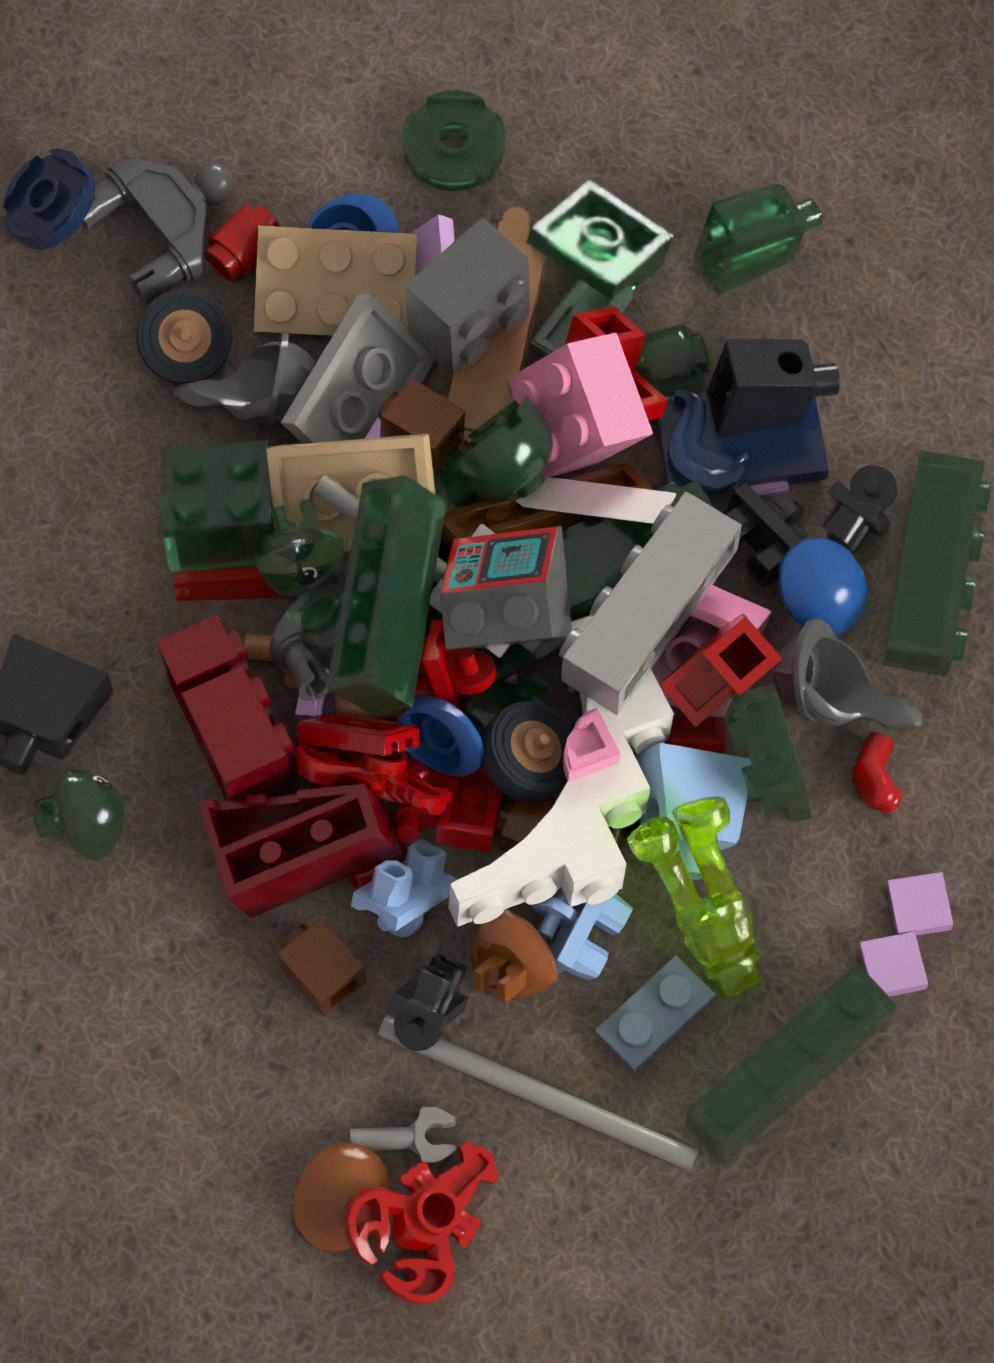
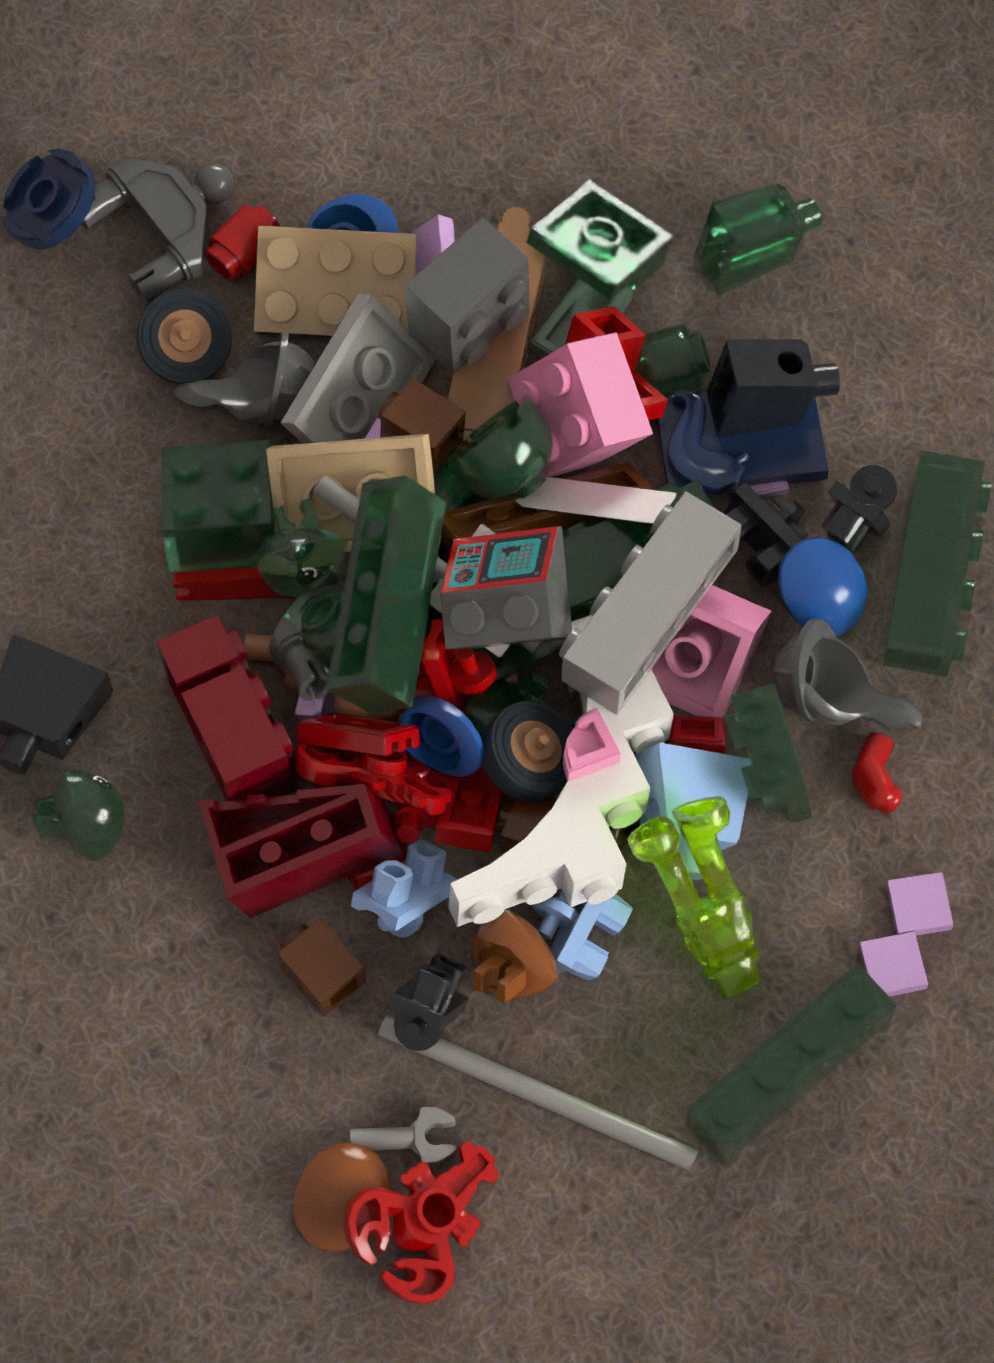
(460, 167): clear green plate -> none
(655, 1014): sand blue plate -> none
(720, 668): red brick -> none

